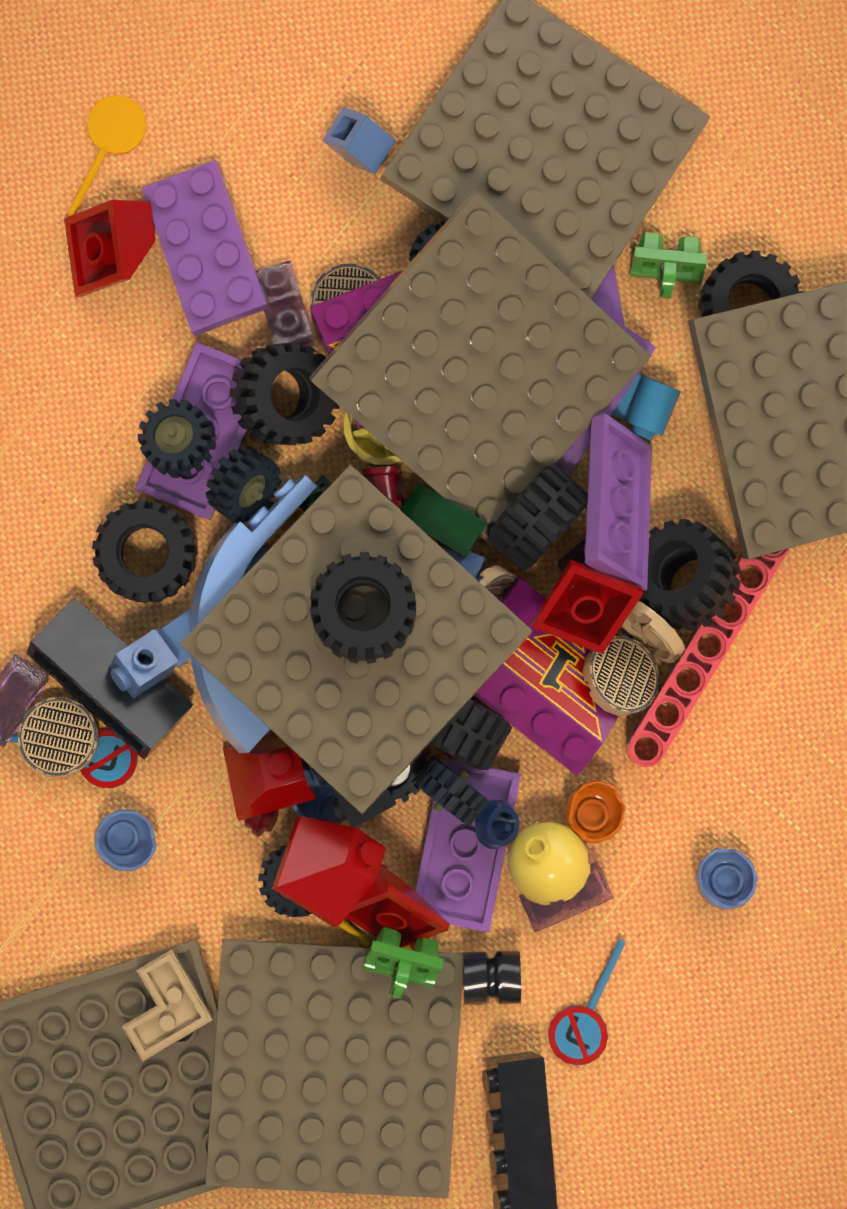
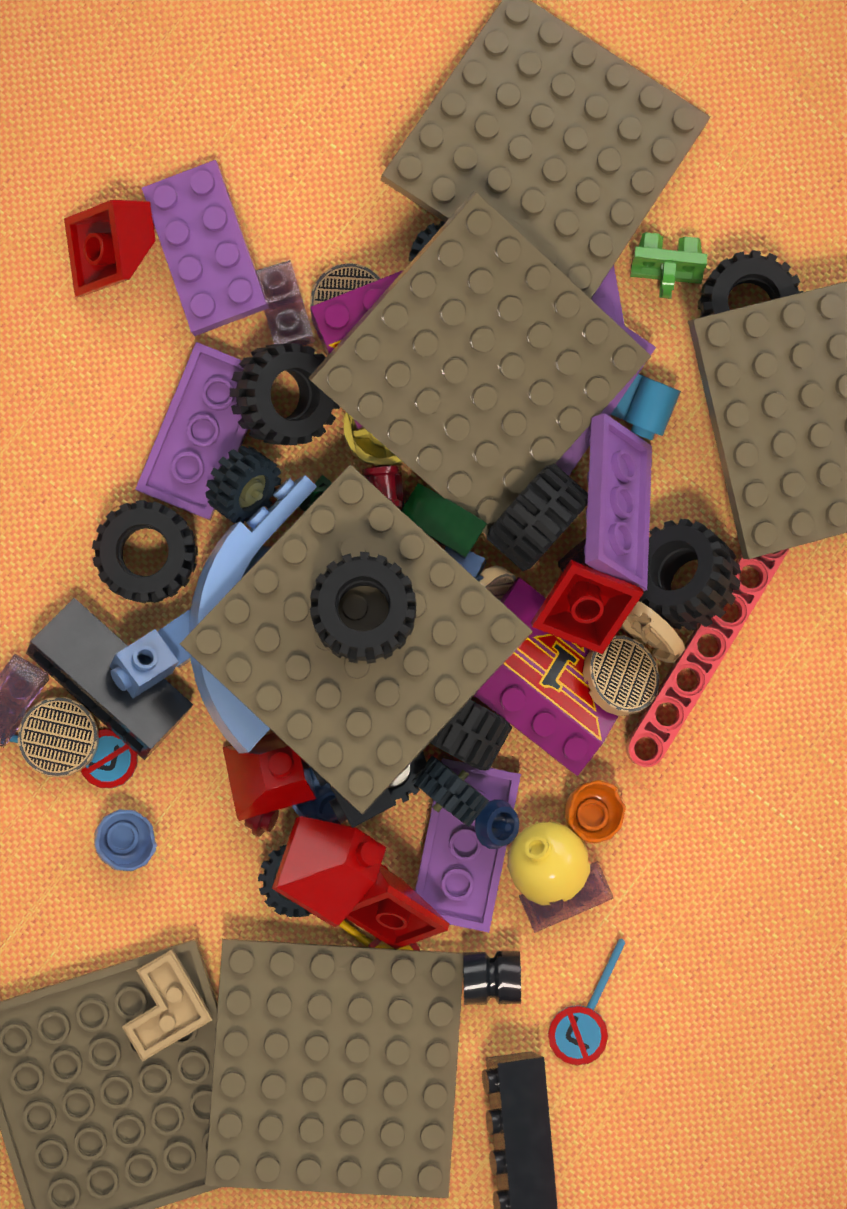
(116, 128): yellow piece -> none
(176, 438): black wheel -> none
(359, 140): medium blue brick -> none
(403, 965): bright green hips -> none
(726, 879): medium blue hair -> none

